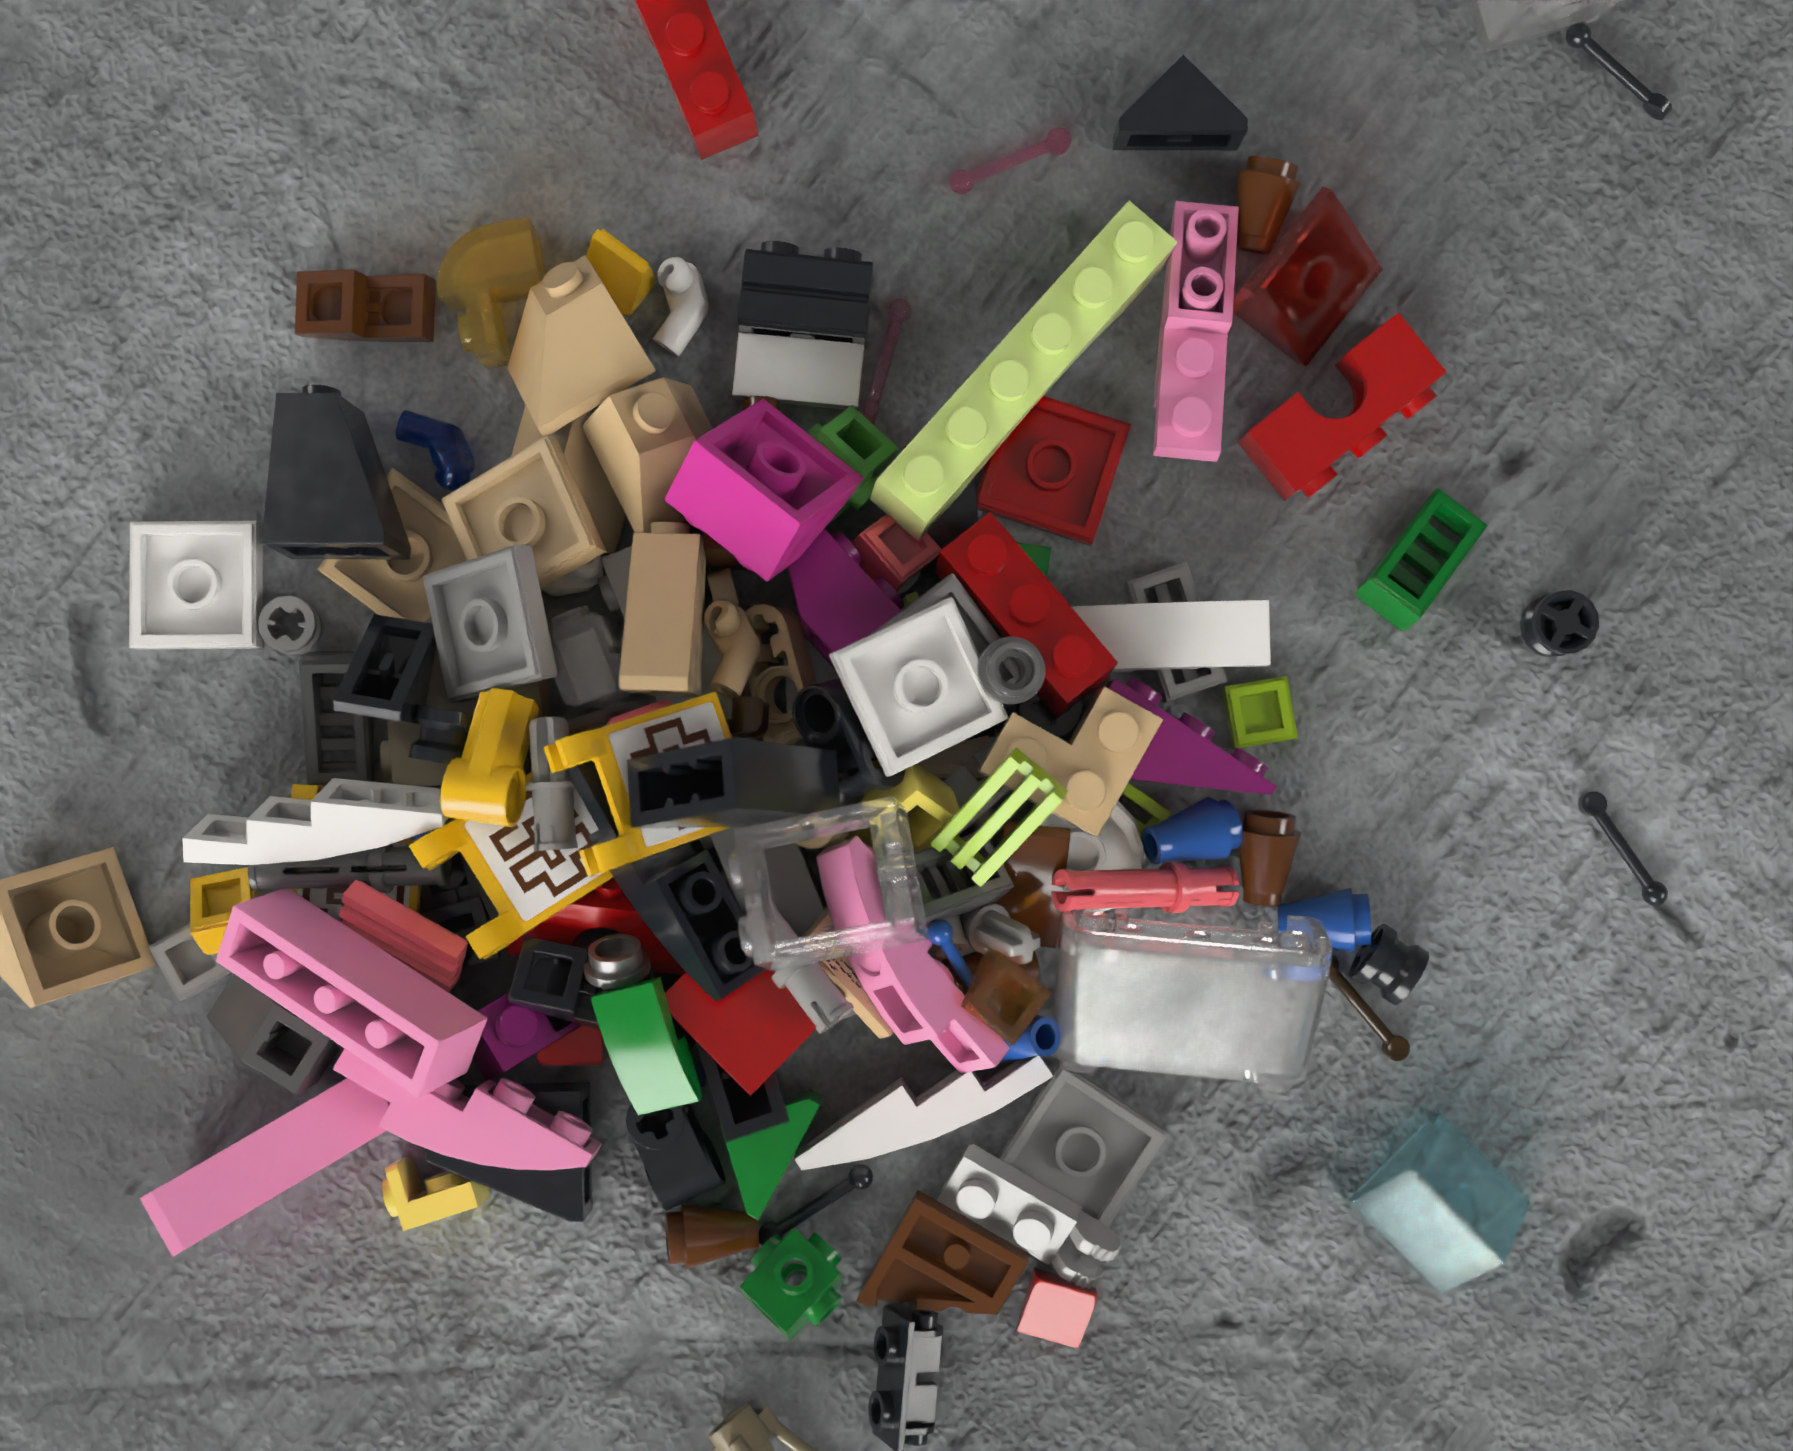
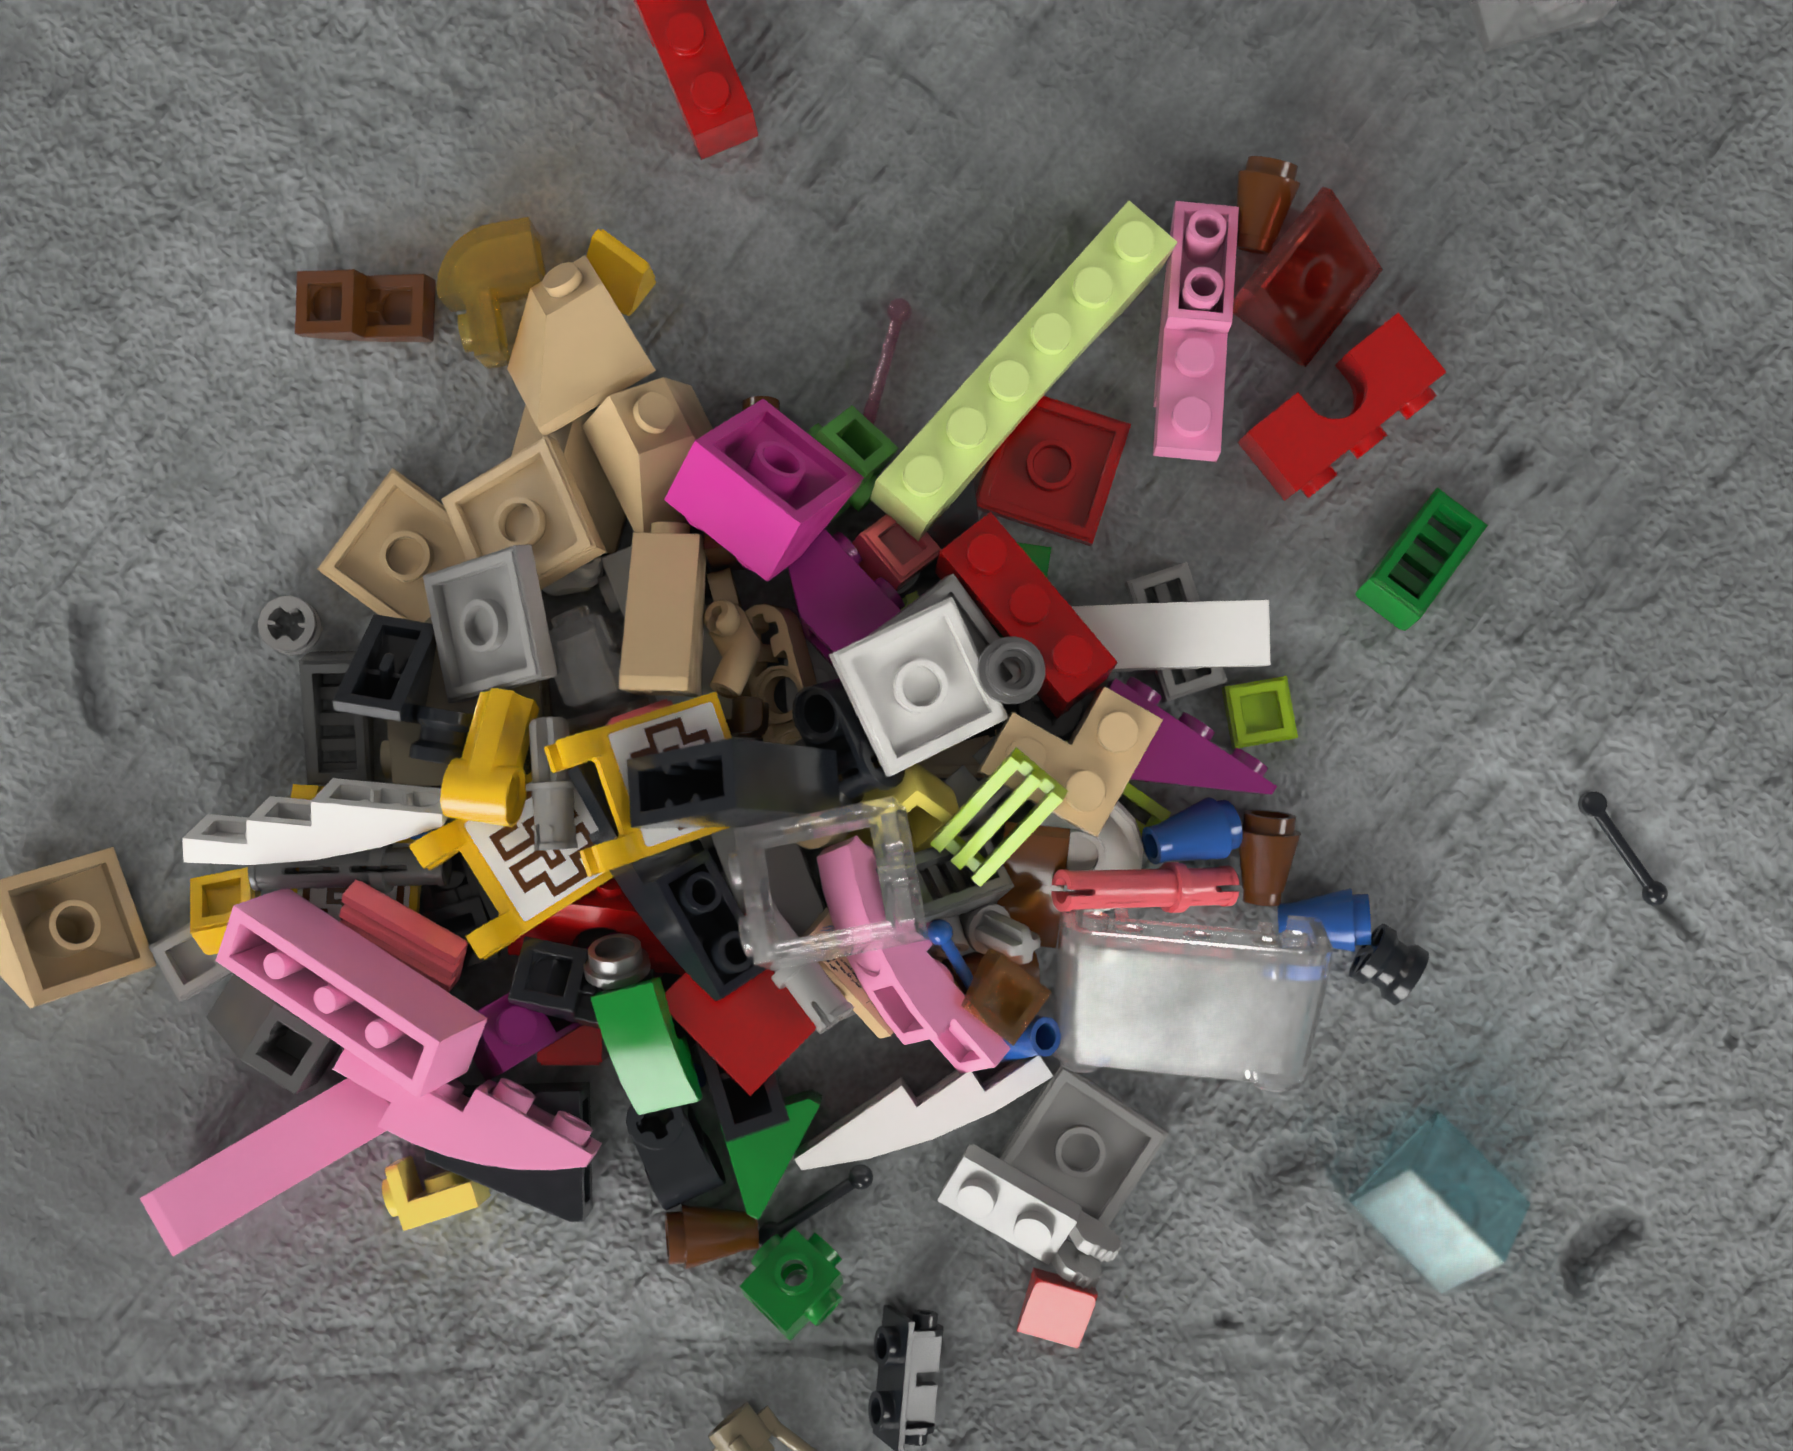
(195, 584): white tile -> none
(328, 483): black slope -> none
(445, 444): clear blue arm -> none
(686, 301): white arm -> none
(798, 370): white tile -> none
(806, 293): black brick -> none
(943, 1262): reddish brown wing -> none
(1056, 143): clear pink hinge -> none
(1181, 114): black slope -> none
(1393, 1045): dark brown hinge -> none
(1573, 622): black wheel -> none
(1654, 104): black hinge -> none

